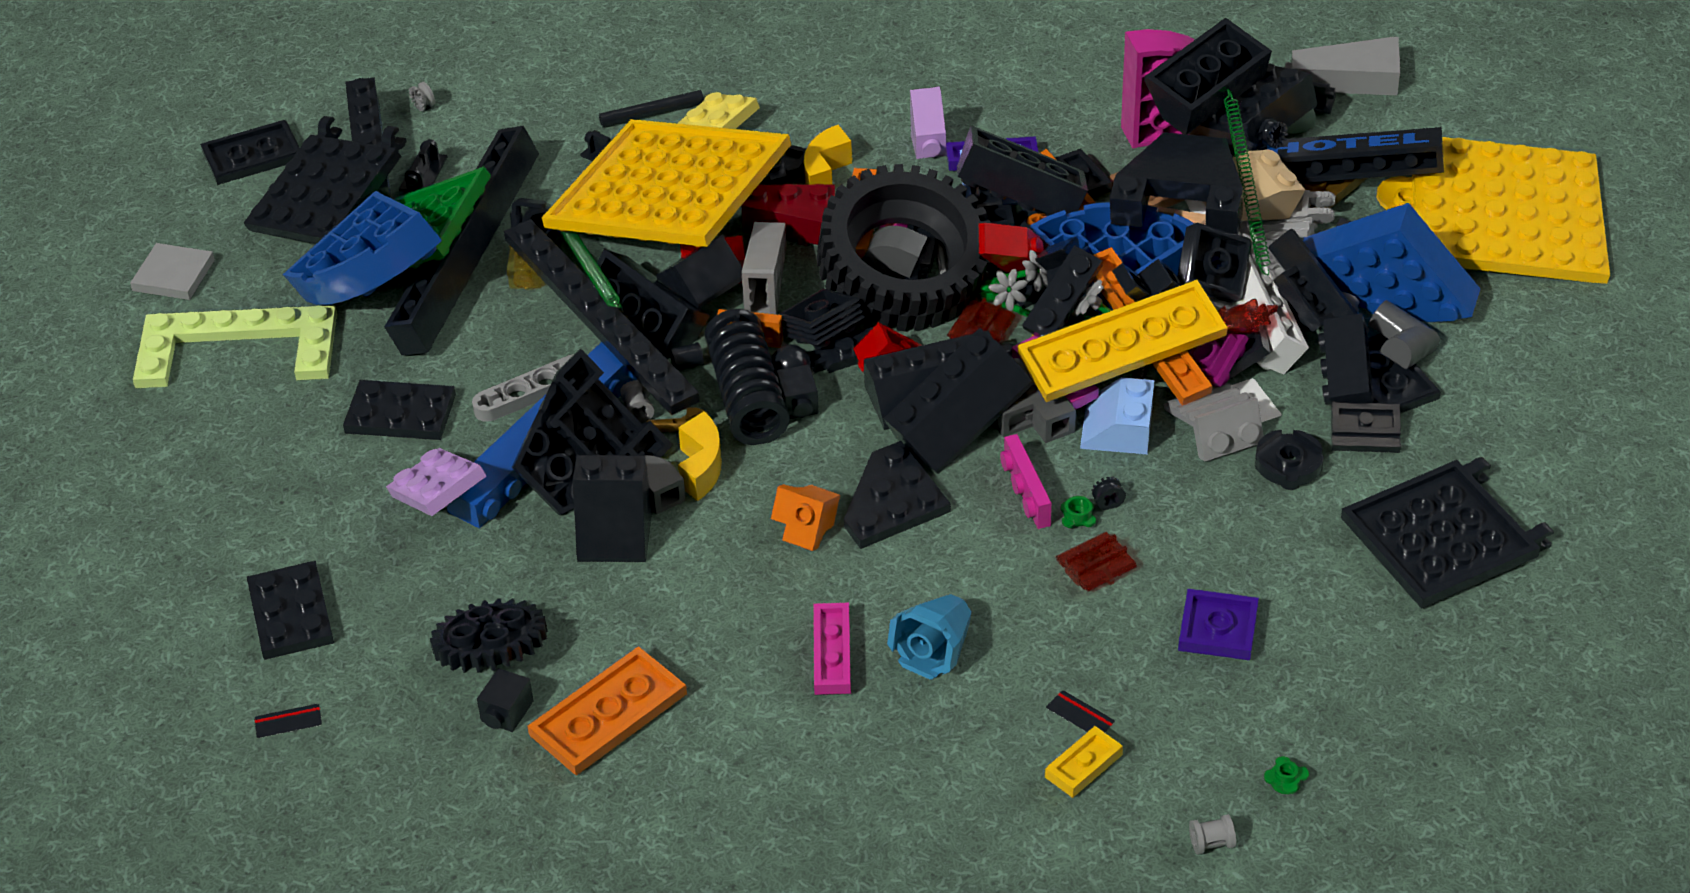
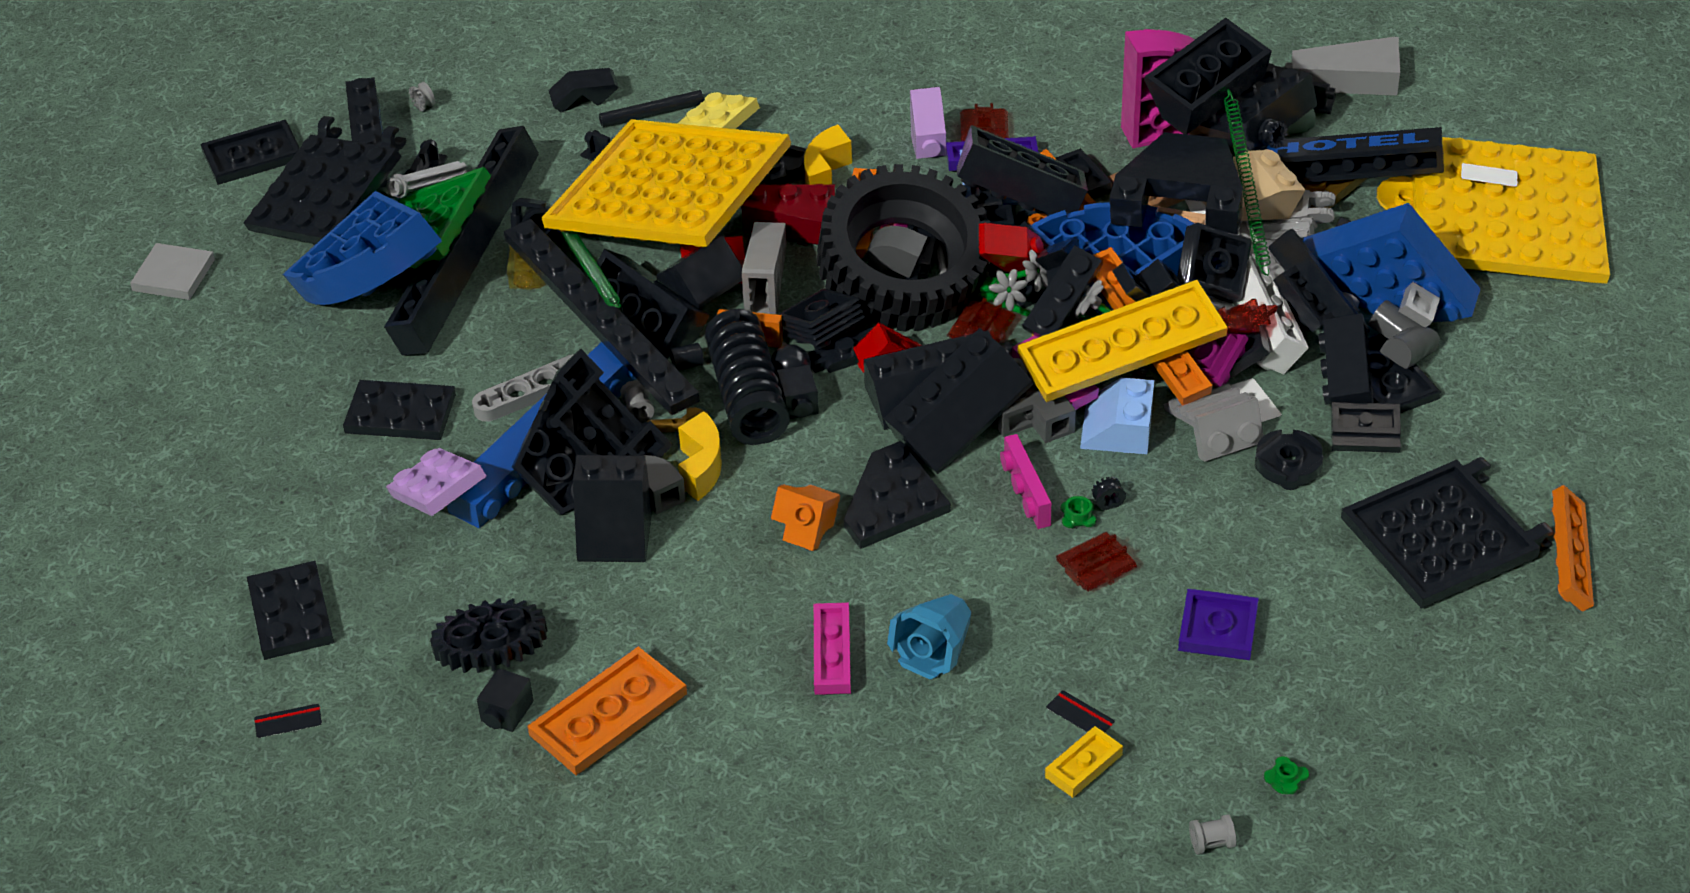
(162, 331): yellowish green plate -> none
(400, 185): none -> light grey axle
(592, 83): none -> black slope
(985, 118): none -> clear red piece
(1419, 304): none -> light grey plate
(1489, 174): none -> white sticker
(1572, 548): none -> orange plate

